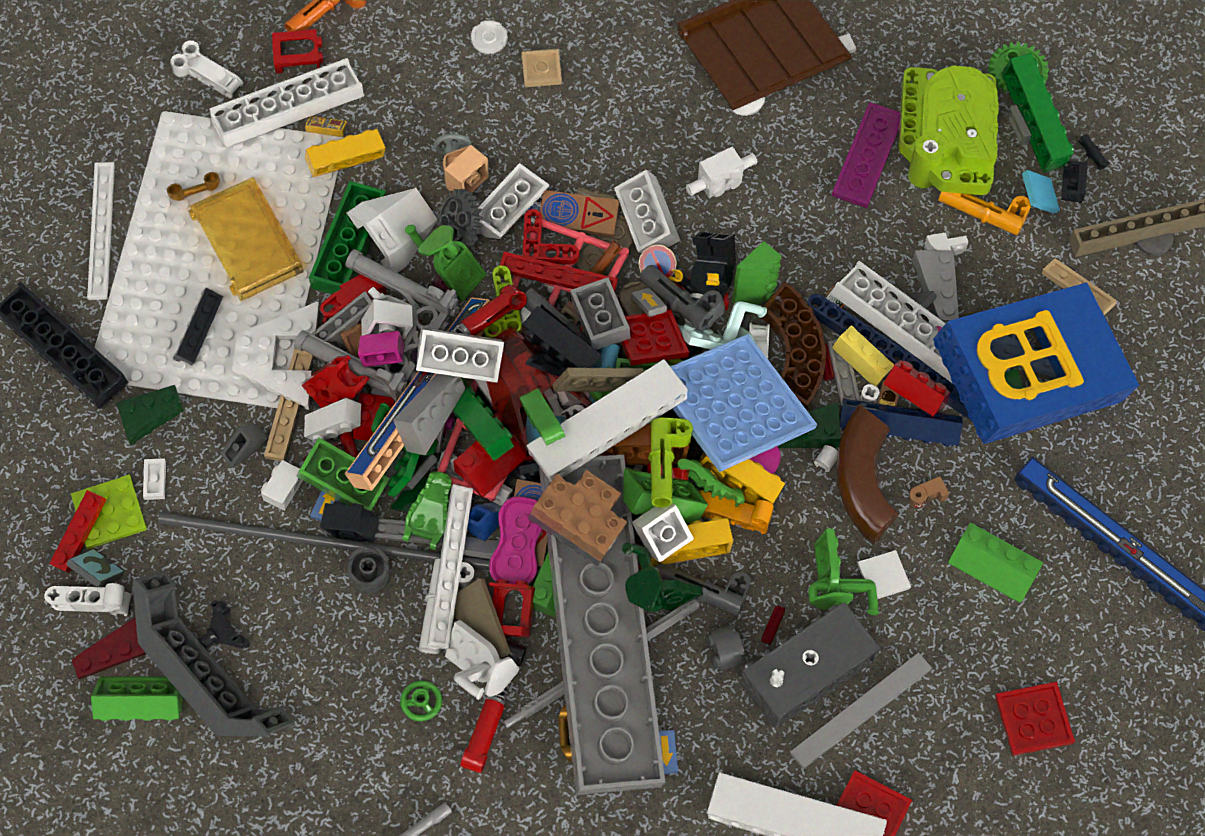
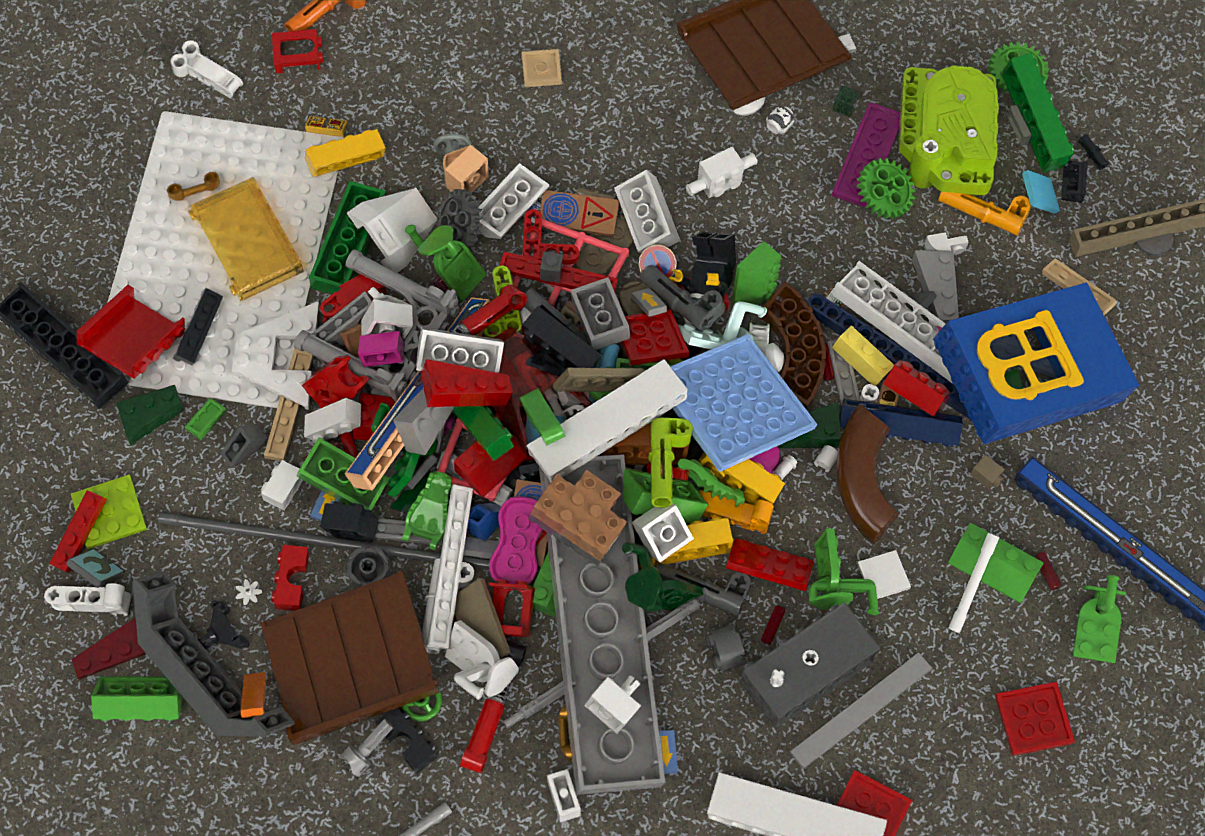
(101, 231): white tile -> none
(128, 333): none -> red panel
(154, 479): white plate -> none
(205, 419): none -> bright green plate
(251, 592): none -> white plant
(253, 694): none -> orange tile
(286, 105): white tile -> none
(291, 560): none -> red arch
(349, 658): none -> reddish brown container
(358, 756): none -> light grey piece
(419, 752): none -> black arch
(463, 386): none -> red wedge
(489, 37): white tile -> none
(551, 267): none -> dark grey brick
(563, 795): none -> white brick
(606, 258): dark orange axle -> none
(613, 703): none -> white brick
(770, 564): none -> red plate
(775, 356): none -> white hat
(780, 120): none -> head
(785, 467): none -> white pin
(845, 101): none -> clear green brick
(886, 188): none -> bright green gear
(928, 491): medium nougat leg -> none
(961, 612): none -> white piece
(988, 472): none -> dark tan brick
(1048, 572): none -> dark red axle
(1099, 624): none -> bright green plate

